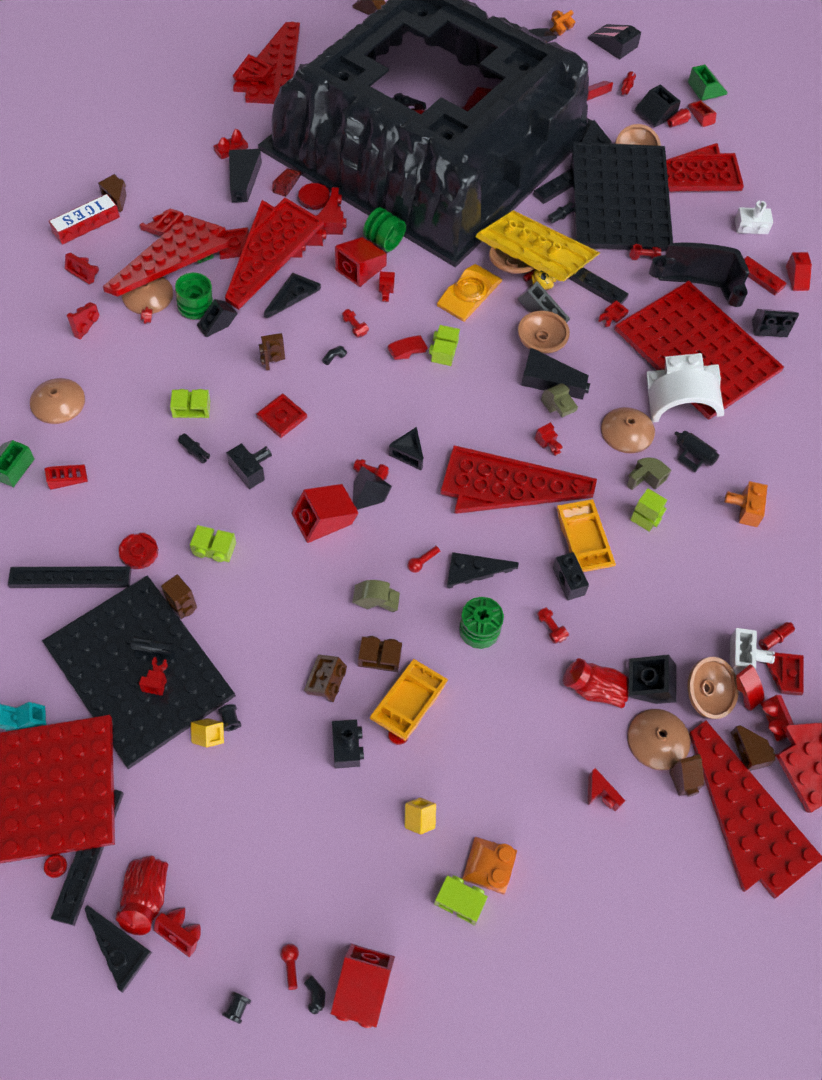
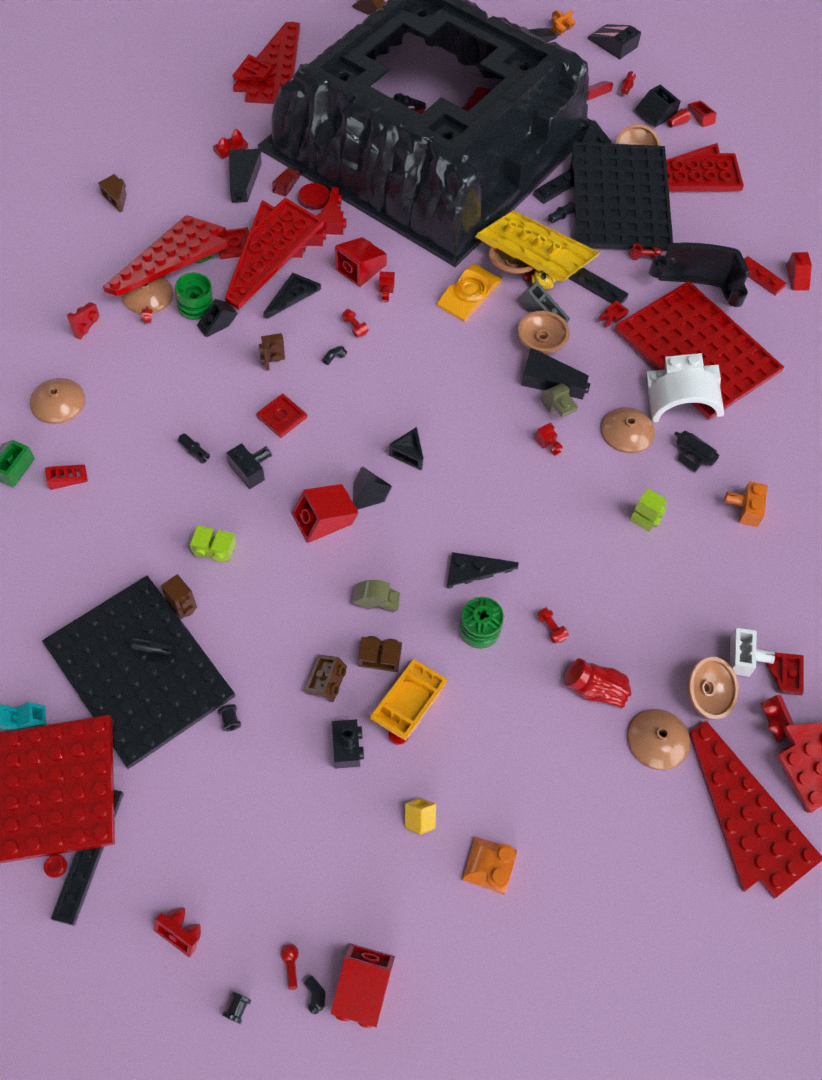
(70, 577): black plate -> none
(80, 267): red tile -> none
(84, 219): brick -> none
(121, 951): black wing -> none
(138, 550): red tile -> none
(142, 894): red hair -> none
(155, 679): red piece -> none
(162, 222): red wing -> none
(190, 404): lime piece -> none
(207, 732): yellow panel -> none
(381, 471): red bar -> none
(384, 229): green wheel -> none
(405, 347): red slope -> none
(416, 564): red bar -> none
(445, 345): lime piece -> none
(461, 898): lime piece -> none
(498, 482): red wing -> none
(570, 576): black brick -> none
(585, 535): light orange slope -> none
(601, 787): red slope -> none
(649, 470): olive brick -> none
(652, 679): black slope -> none
(688, 775): reddish brown slope -> none
(705, 83): green slope -> none
(751, 687): red slope -> none
(752, 748): reddish brown slope -> none
(754, 220): white brick -> none
(773, 322): black slope -> none
(776, 636): red axle -> none

